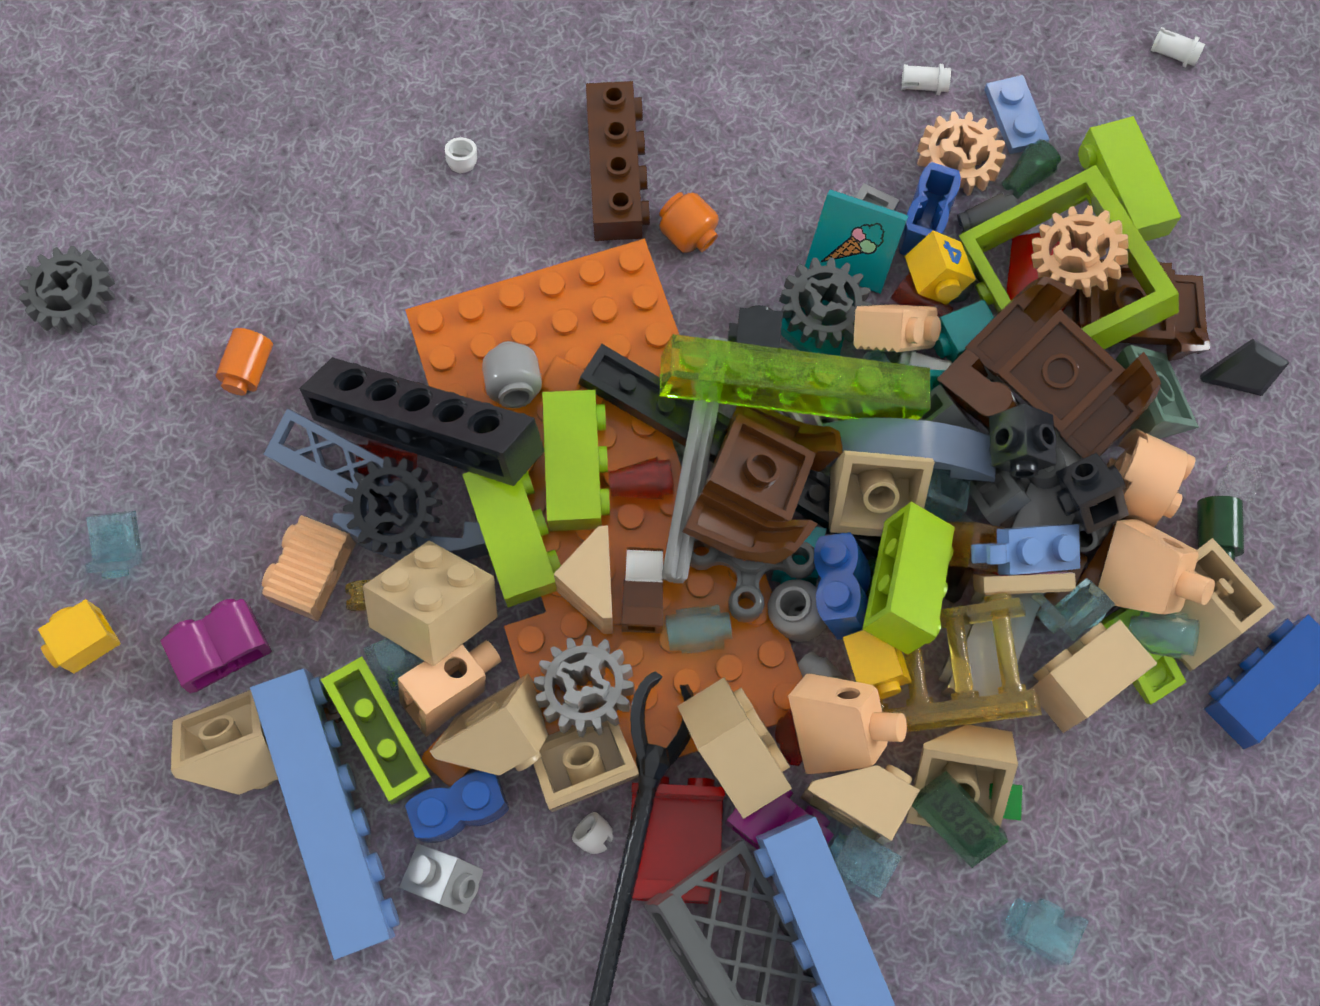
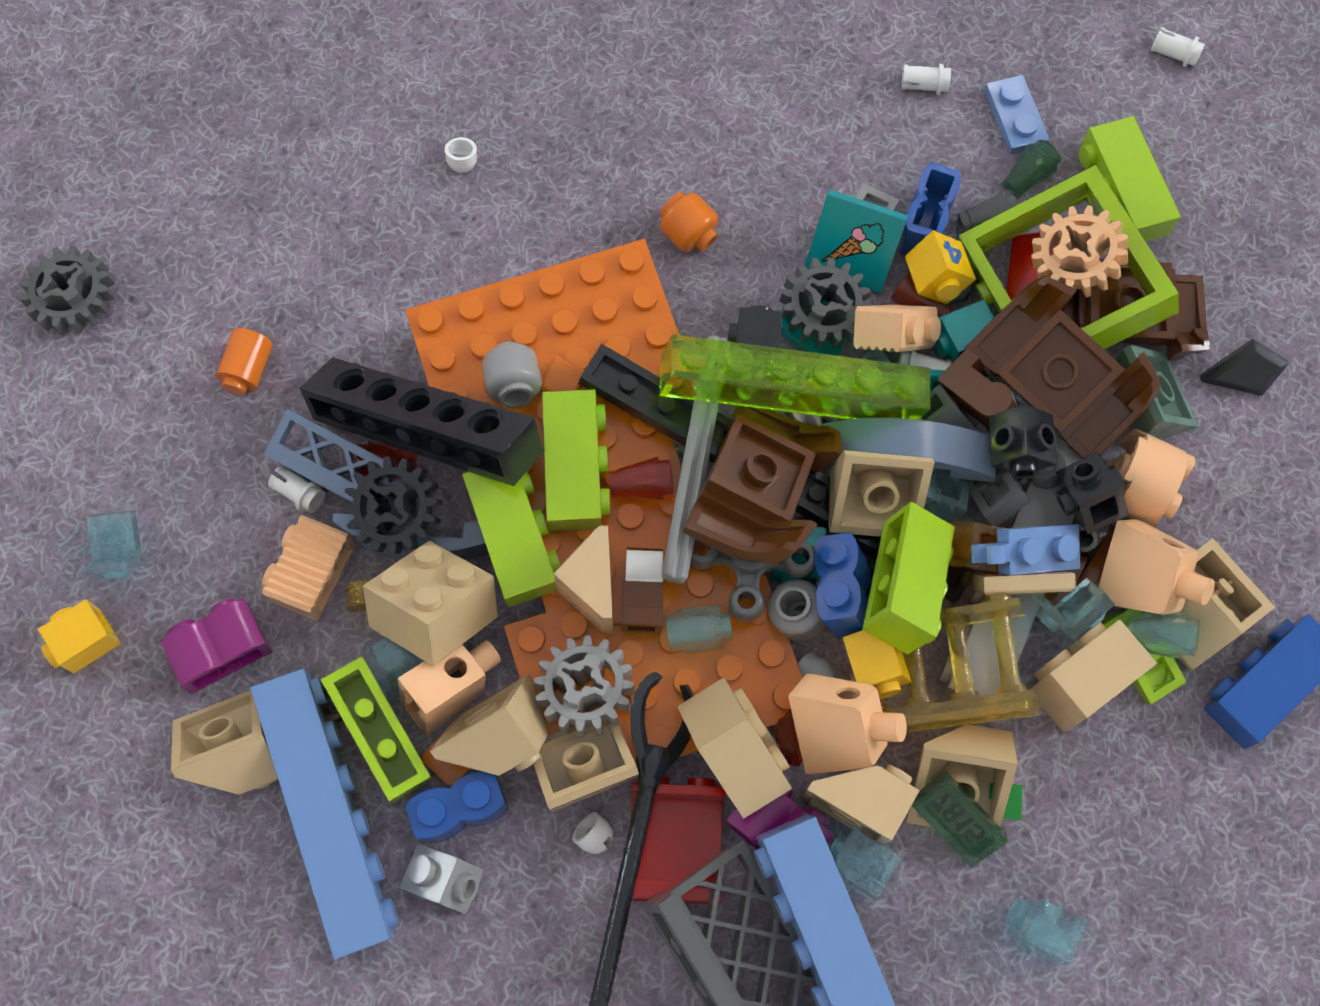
(305, 494): none -> white pin
(614, 161): reddish brown brick -> none
(965, 146): light nougat gear -> none
(1223, 521): dark green brick -> none

